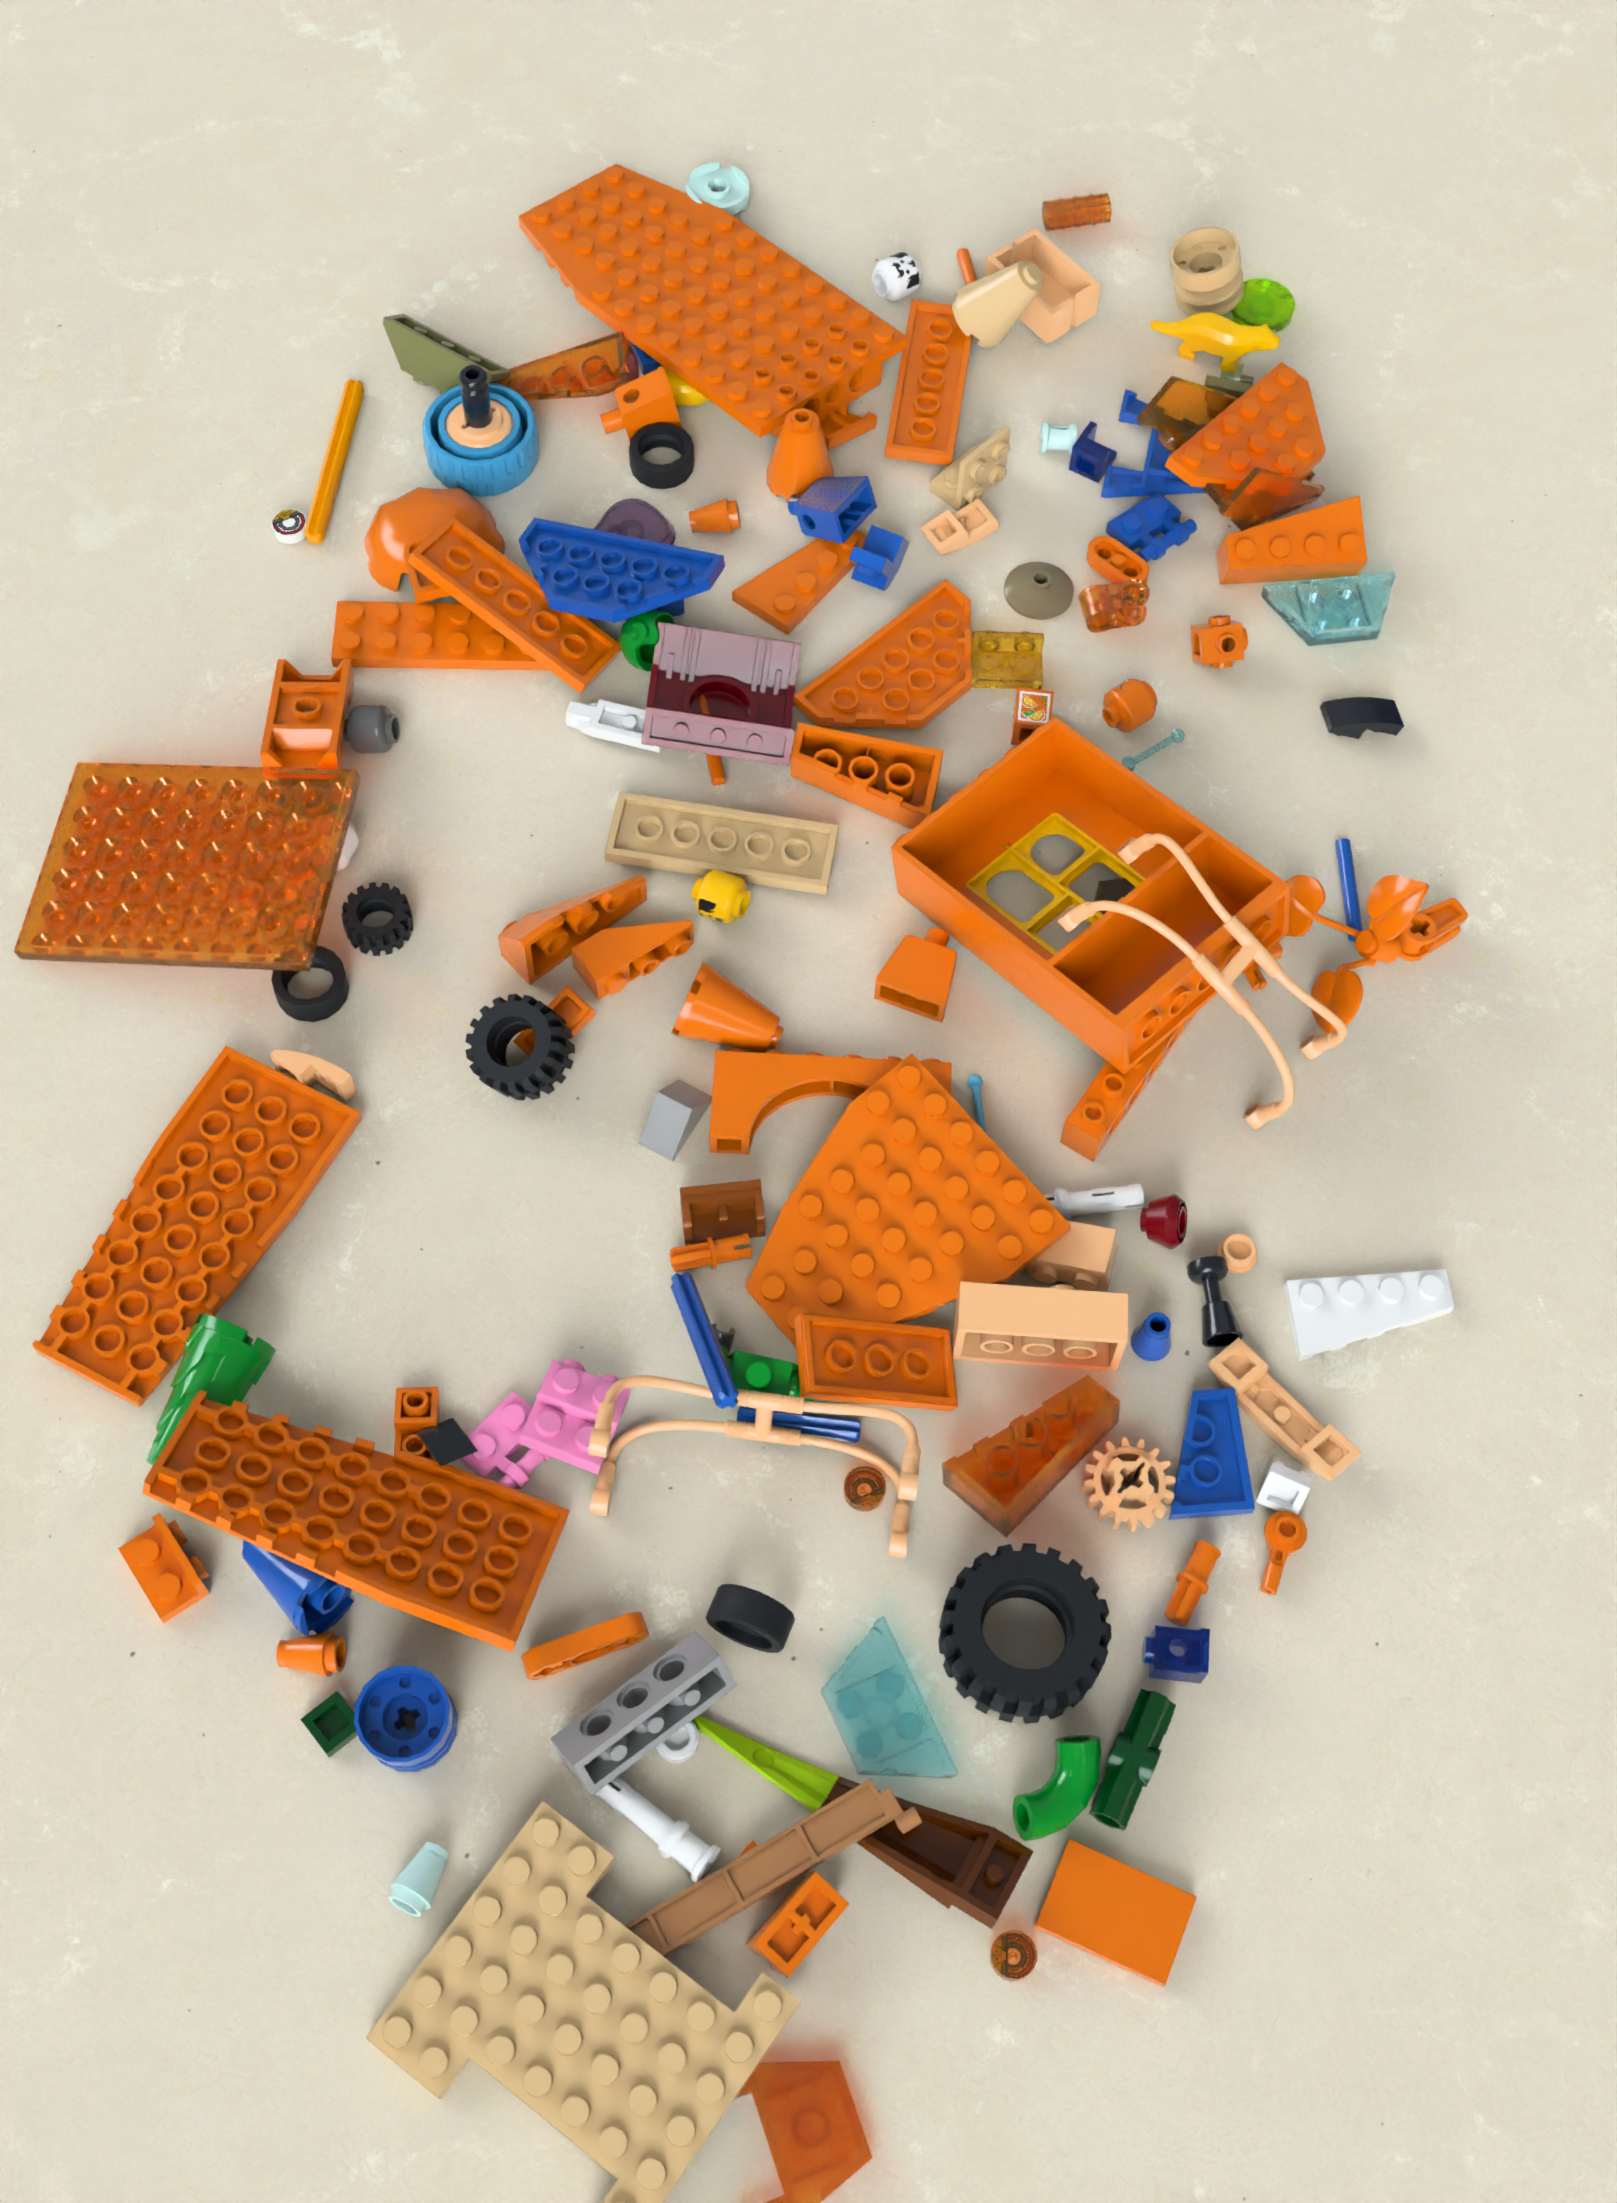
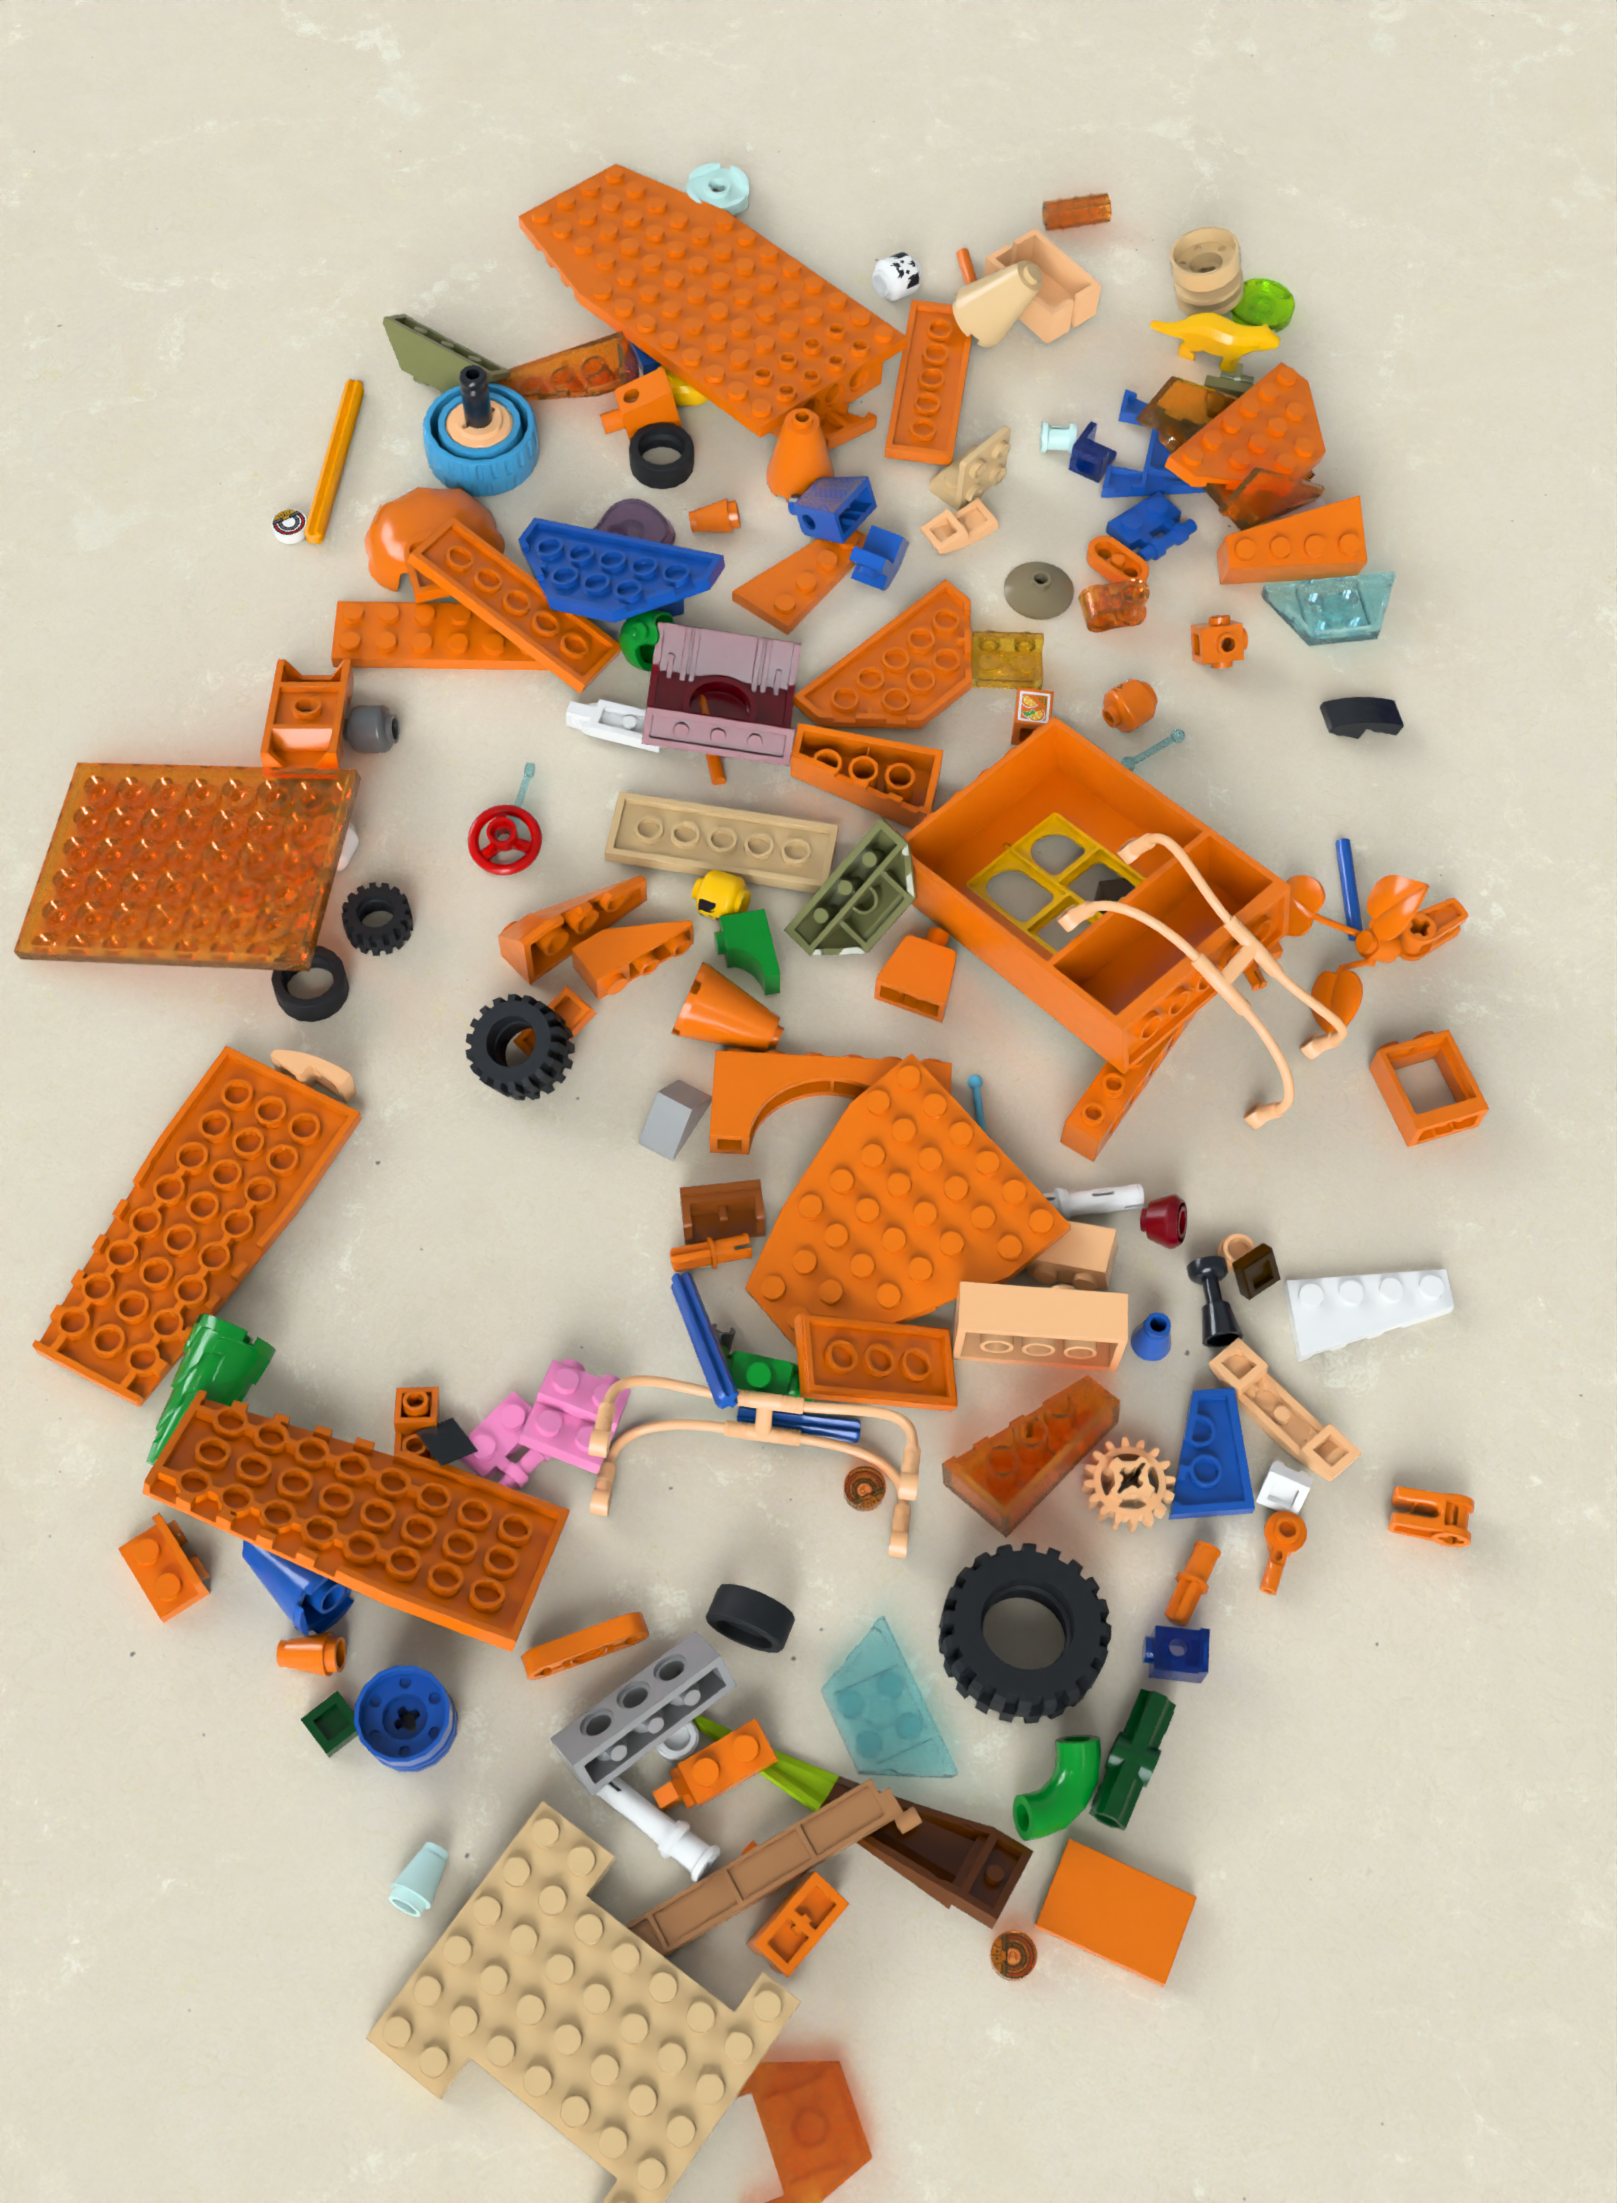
(498, 827): none -> red piece
(528, 774): none -> clear light blue hinge
(718, 1768): none -> orange hinge
(749, 946): none -> green arch
(859, 897): none -> olive wedge
(1256, 1271): none -> dark brown tile
(1440, 1122): none -> orange window
(1448, 1511): none -> orange piece

